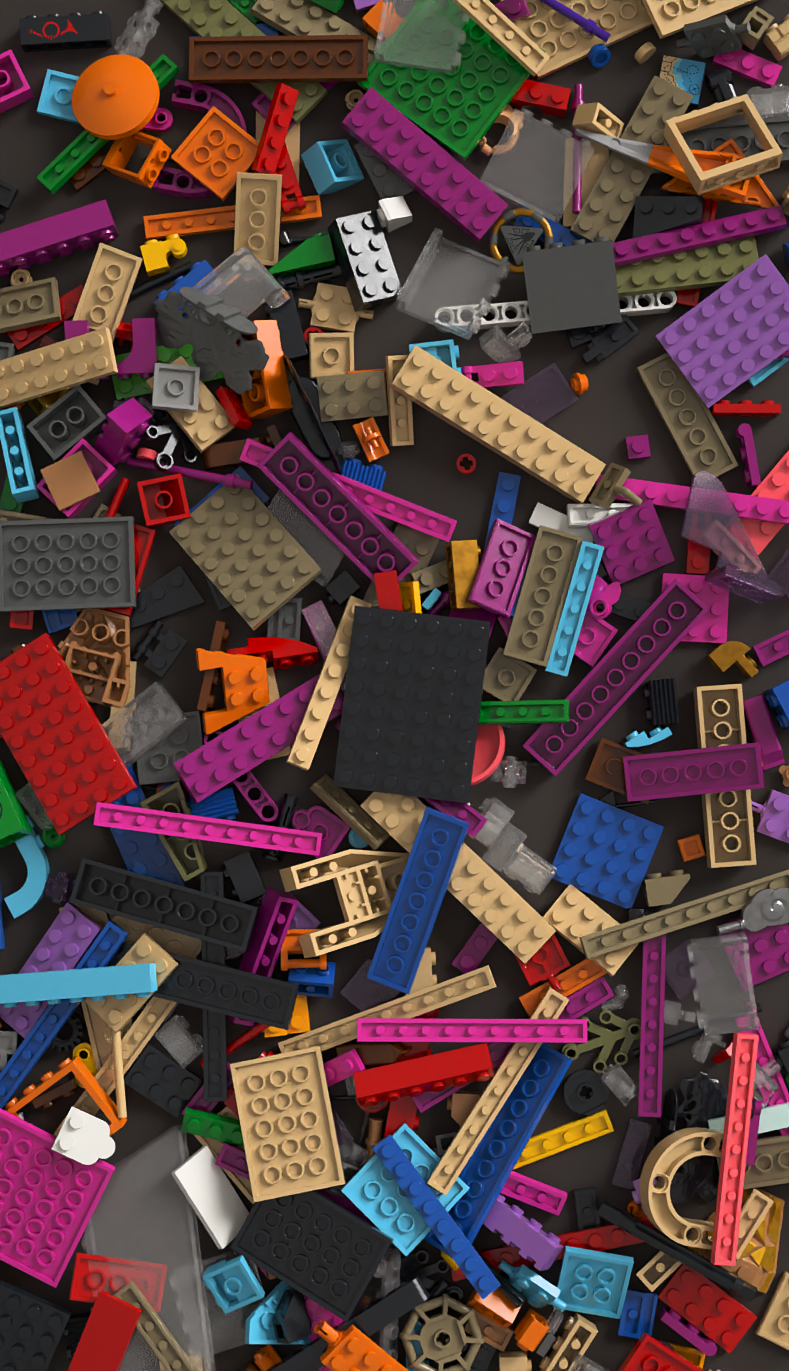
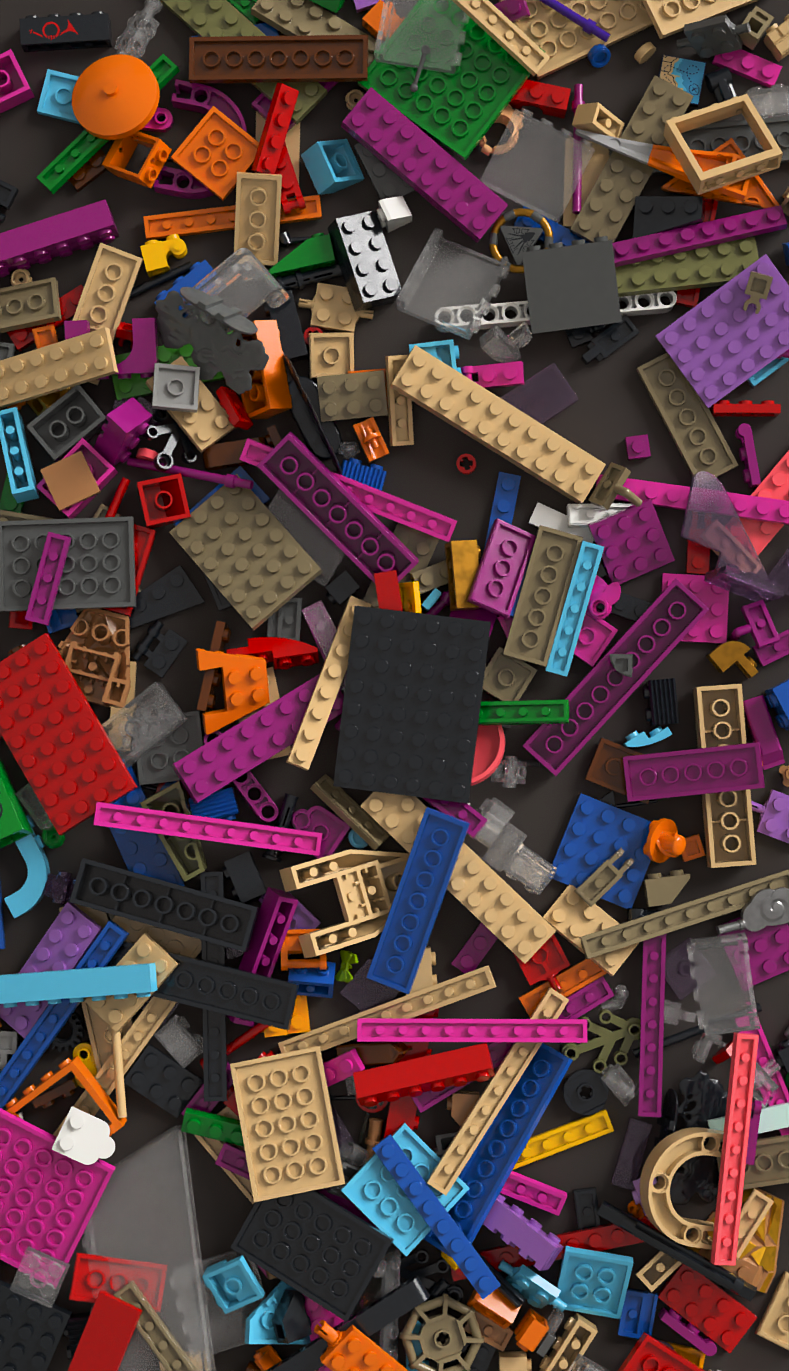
(39, 1277): none -> clear plate
(45, 336): none -> orange tile
(48, 578): none -> magenta plate
(211, 1196): white tile -> none
(347, 958): none -> lime piece
(425, 50): none -> dark grey hinge
(579, 383): orange plate -> none
(602, 879): none -> dark tan hinge
(622, 663): none -> dark grey tile
(663, 841): none -> orange plate
(758, 287): none -> dark tan plate
(758, 624): none -> magenta plate

